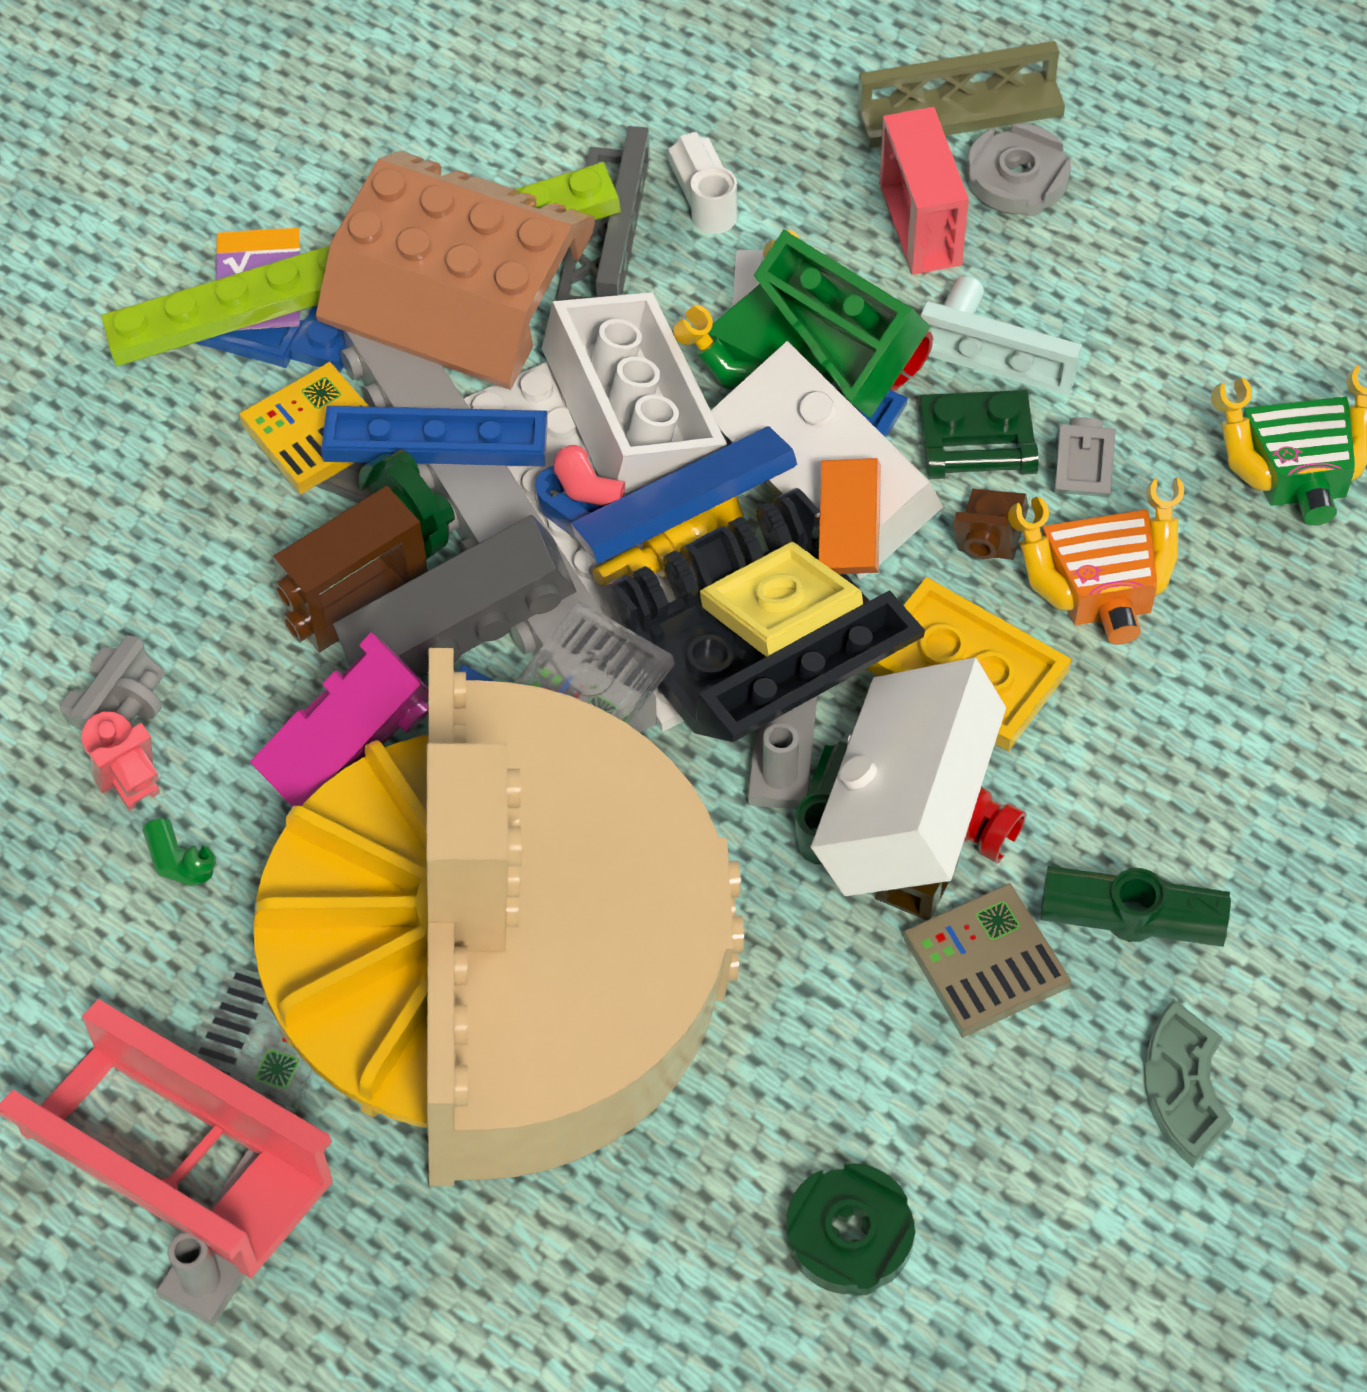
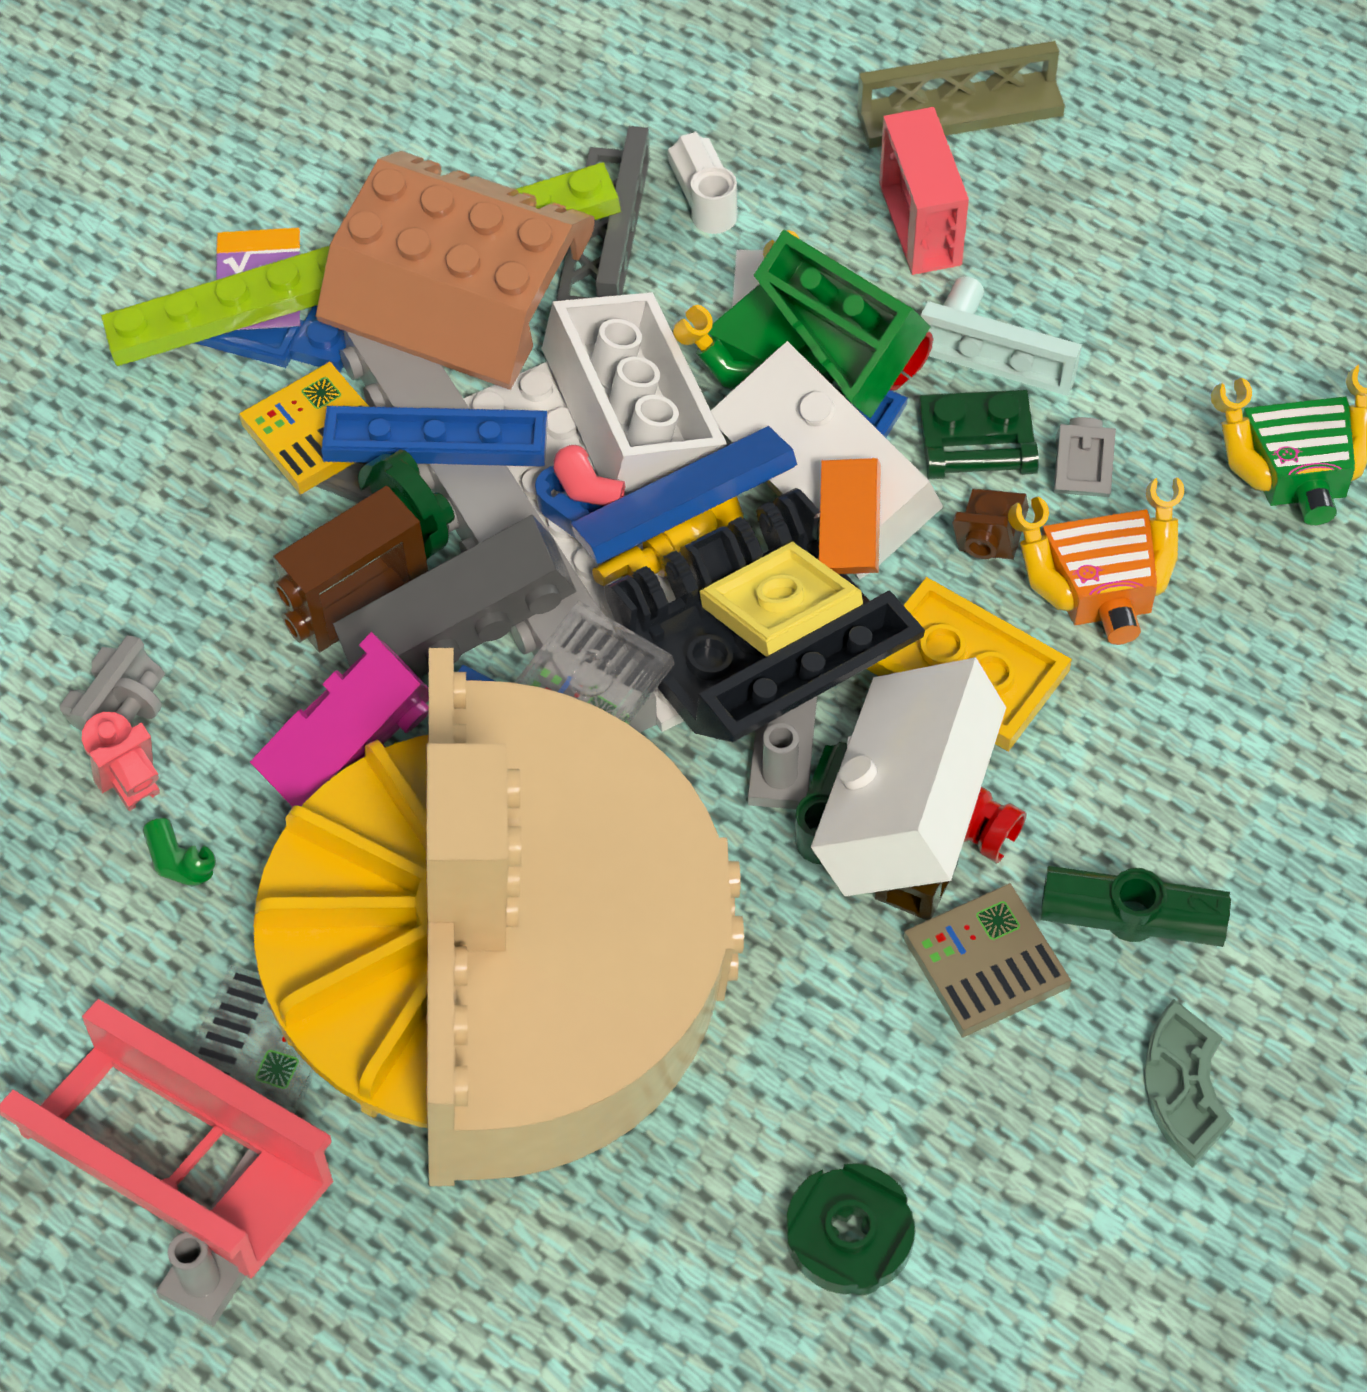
(1012, 191): light grey plate -> none

